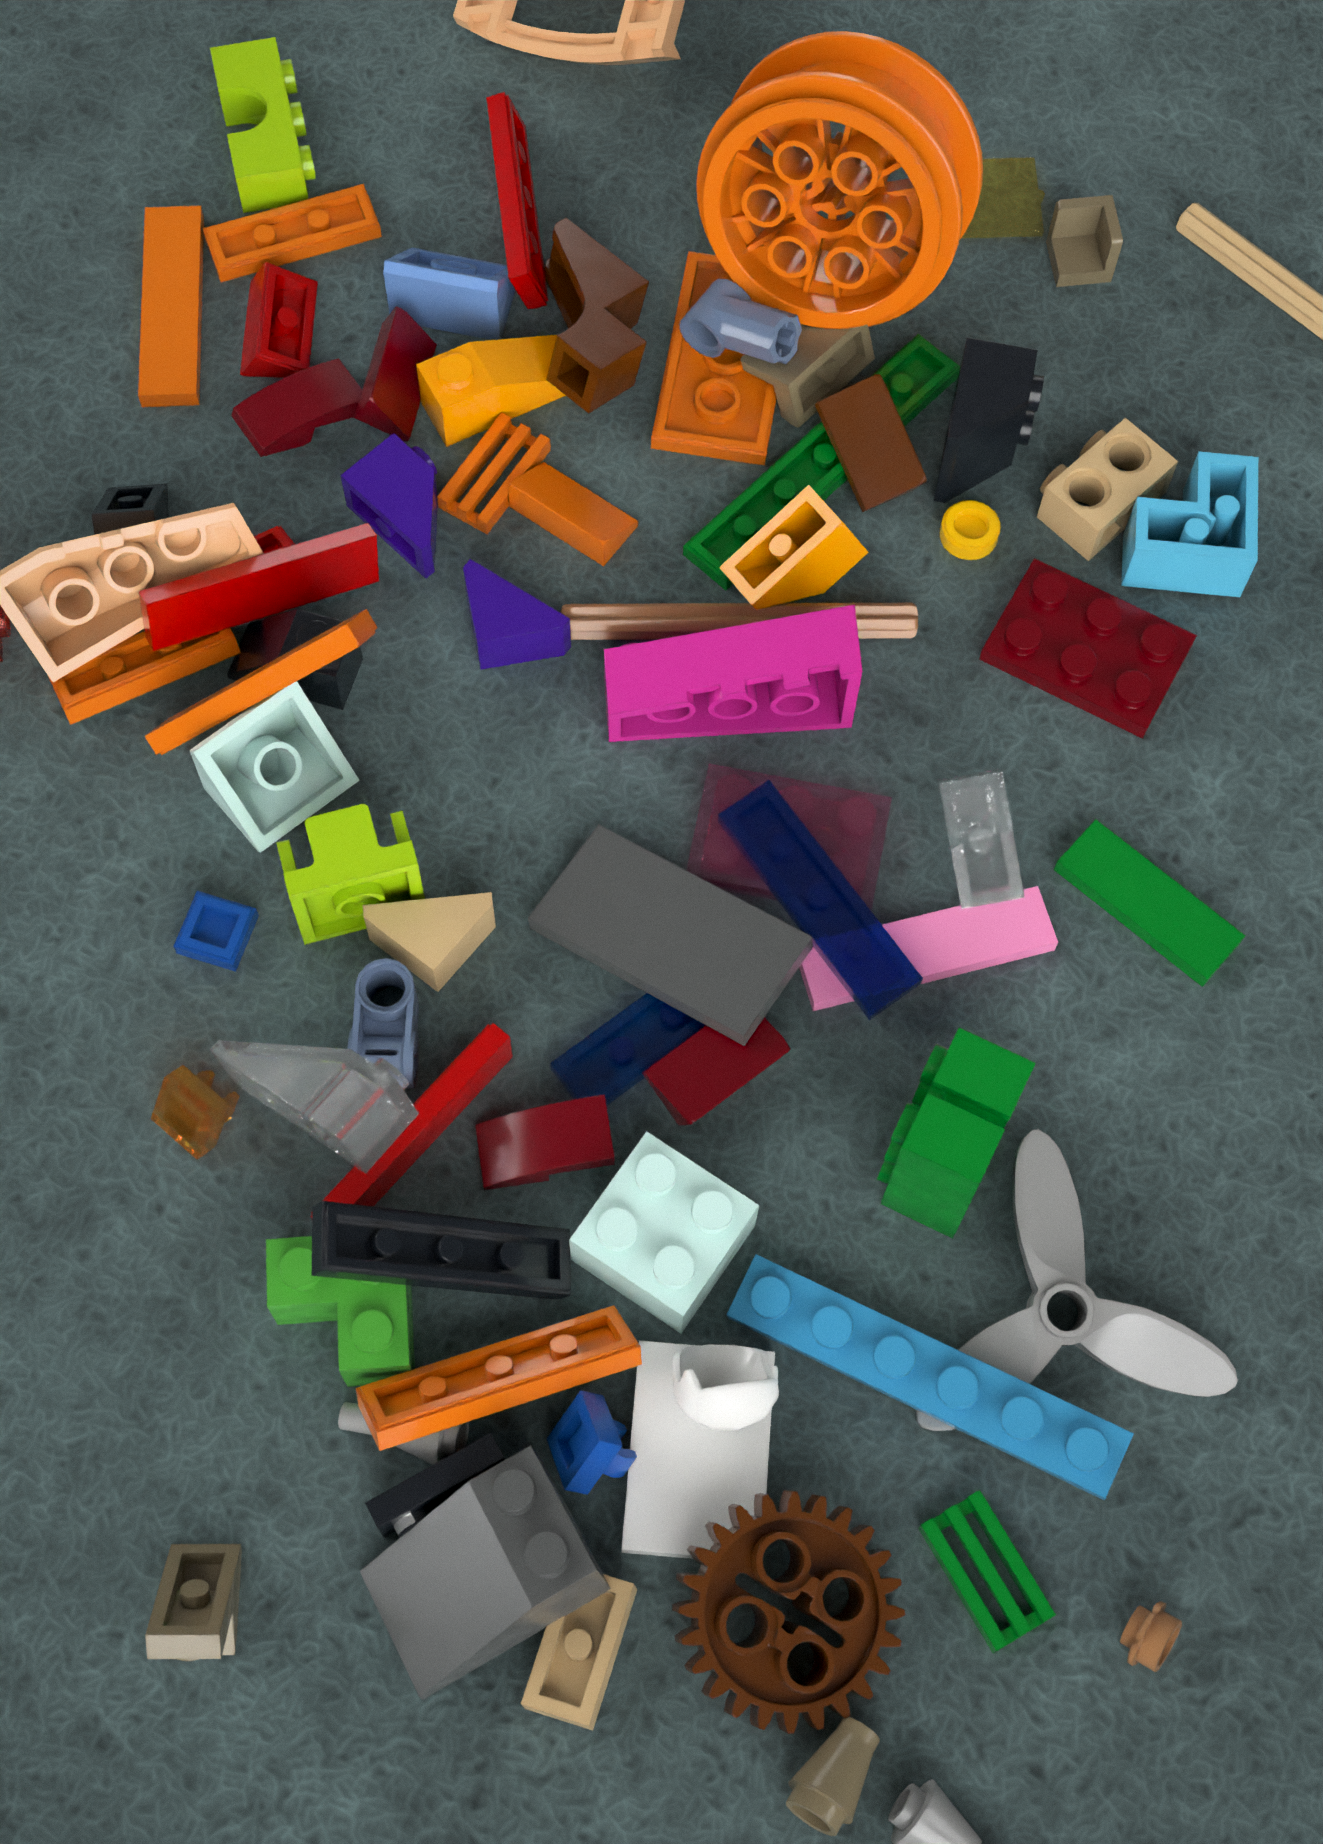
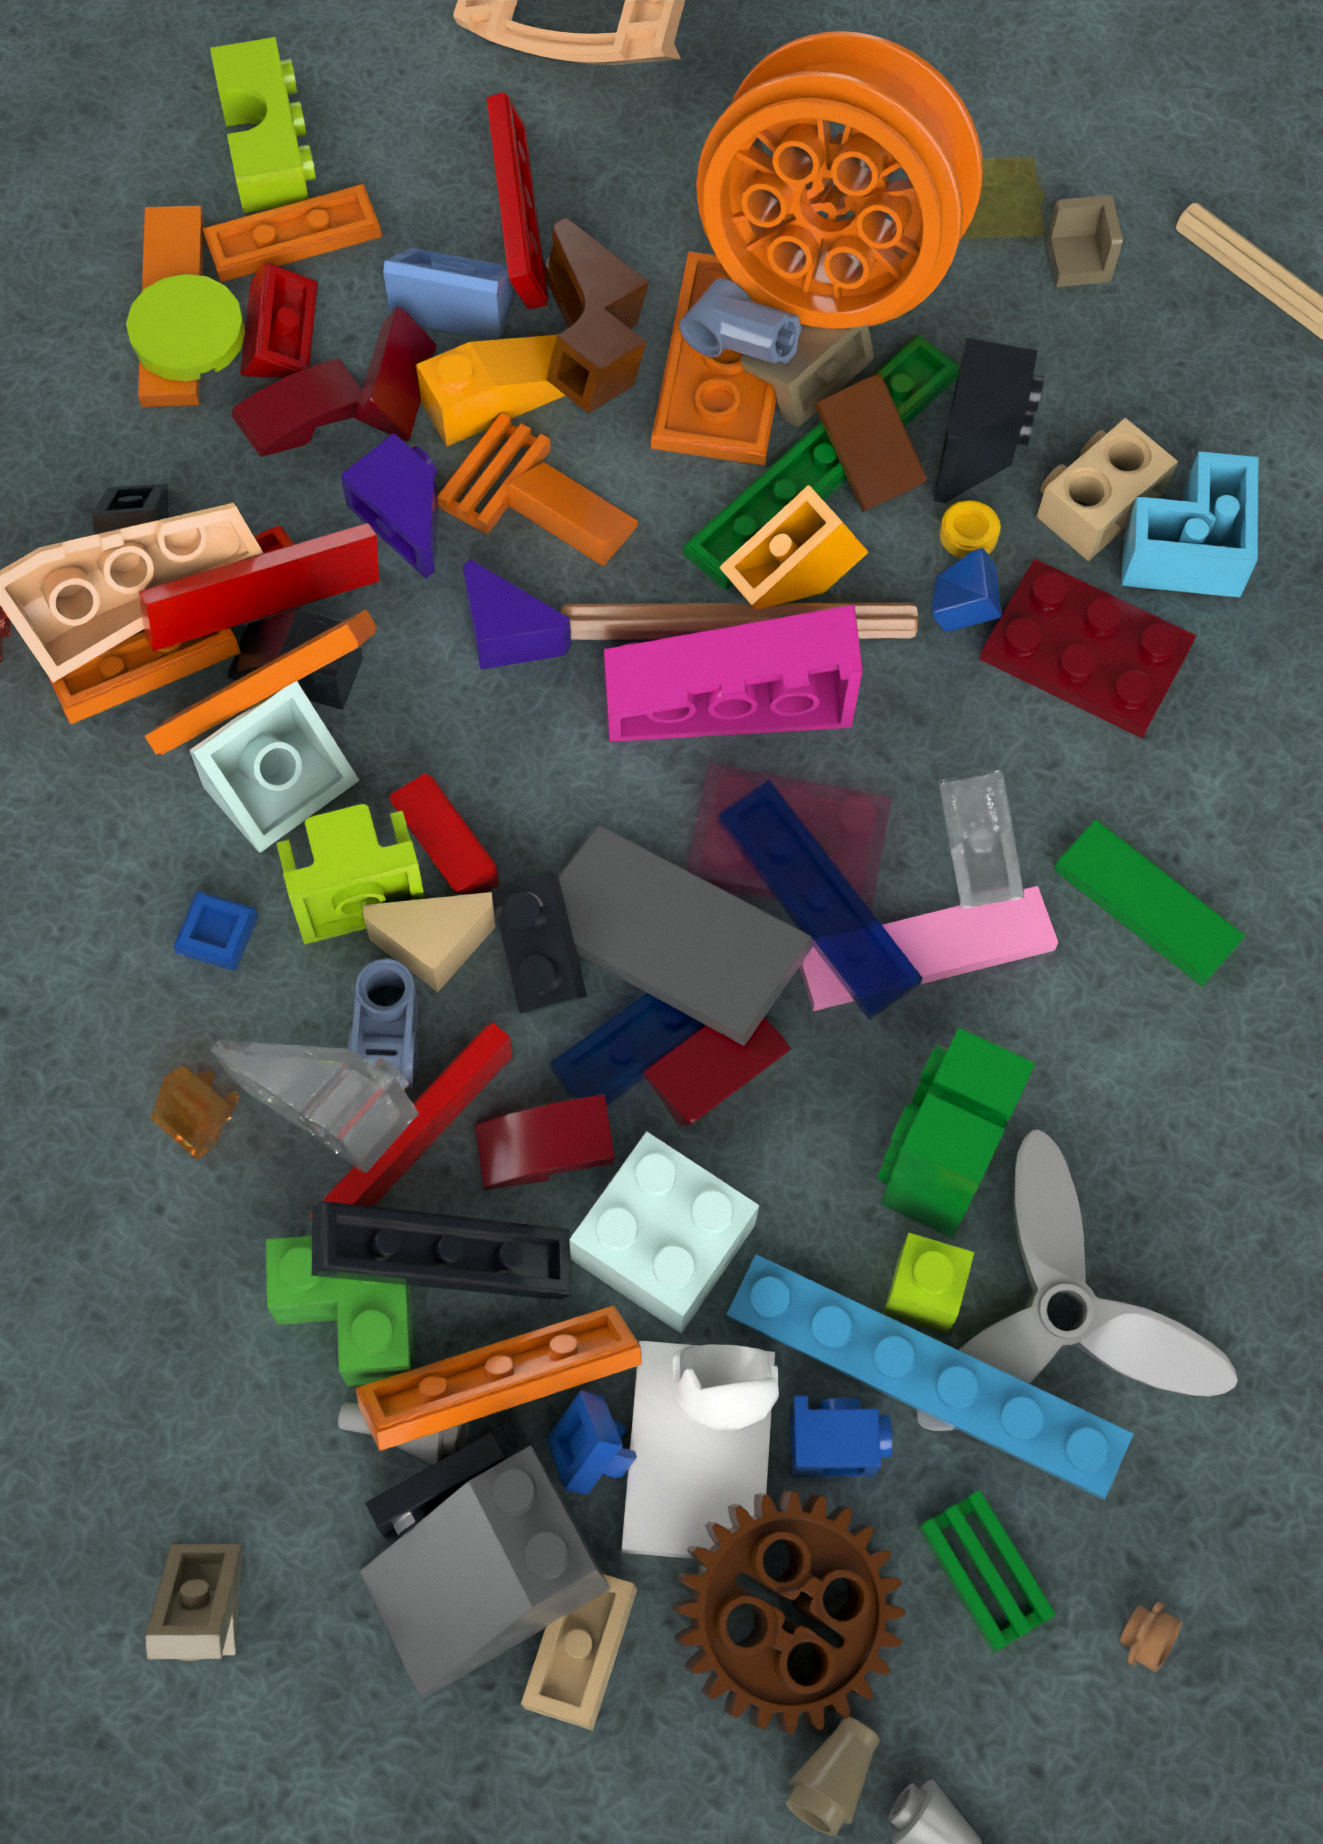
(185, 327): none -> lime tile
(445, 836): none -> red slope
(538, 942): none -> black piece
(837, 1438): none -> blue brick
(928, 1283): none -> lime brick
(967, 593): none -> blue slope

